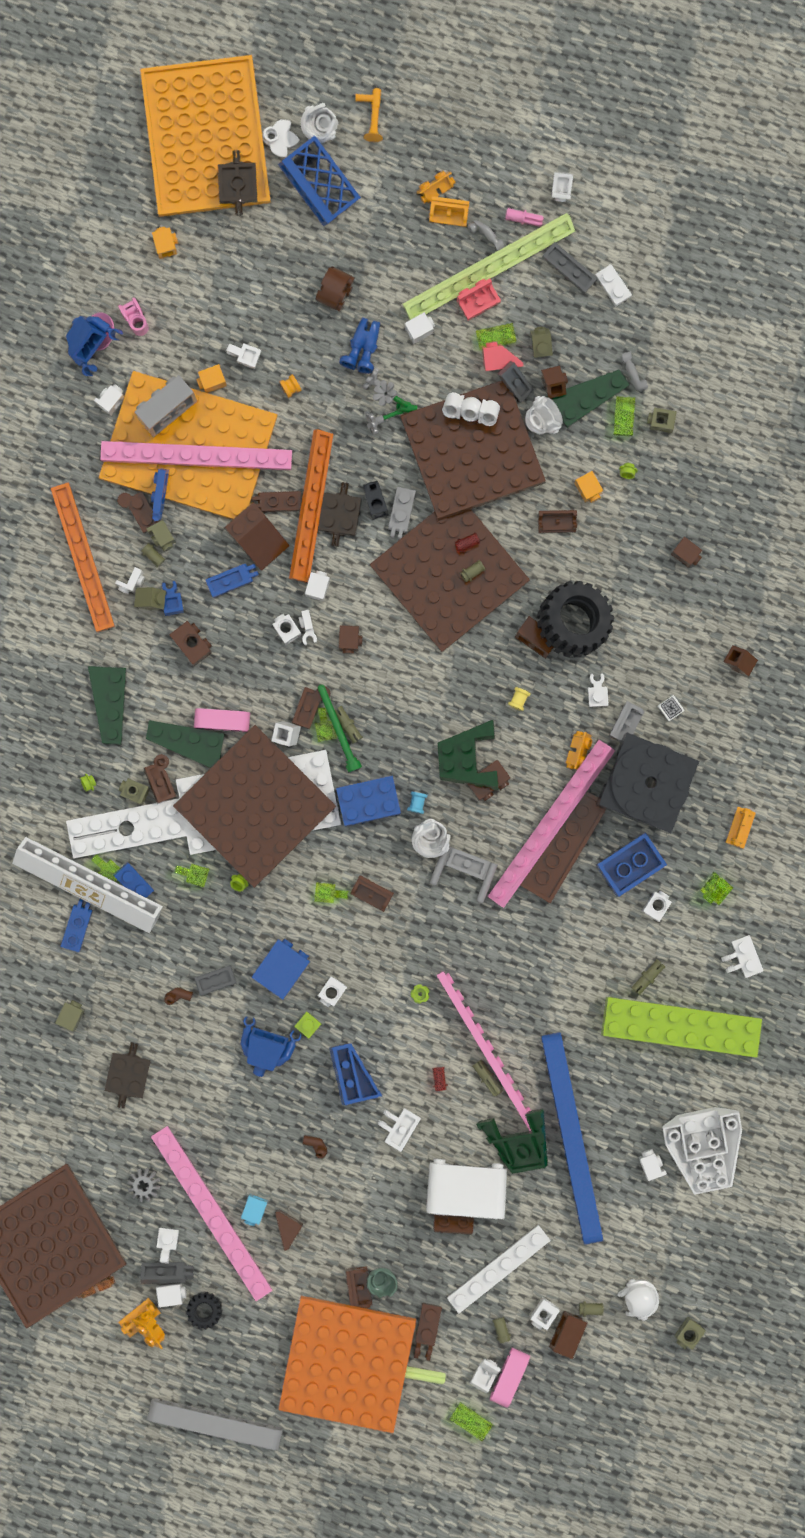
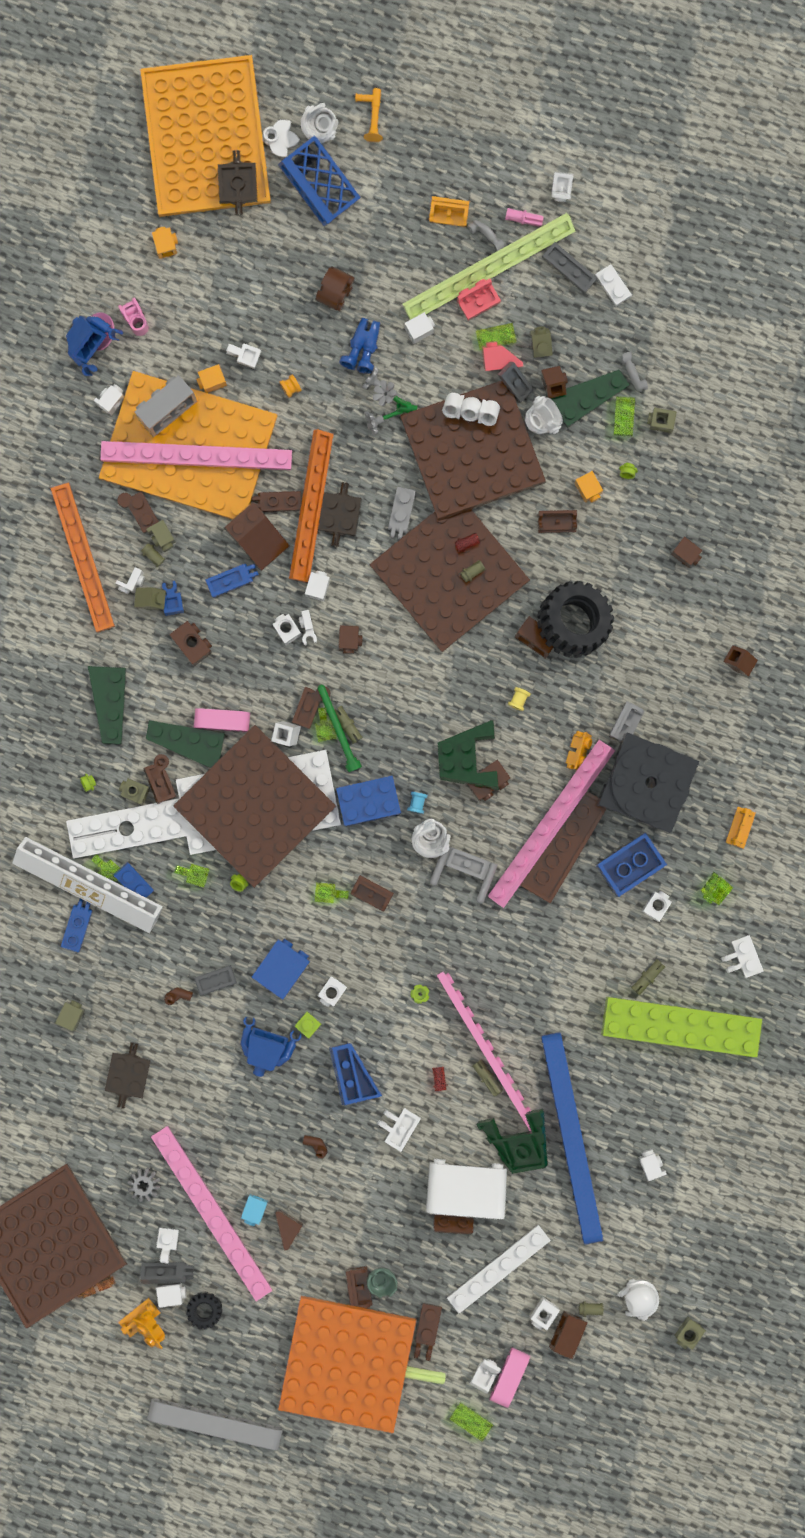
(158, 496): blue hinge -> none
(375, 500): black leg -> none
(441, 181): light orange hinge -> none
(501, 1329): olive pin -> none
(597, 694): white plate -> none
(670, 708): tile -> none
(705, 1147): white wedge -> none

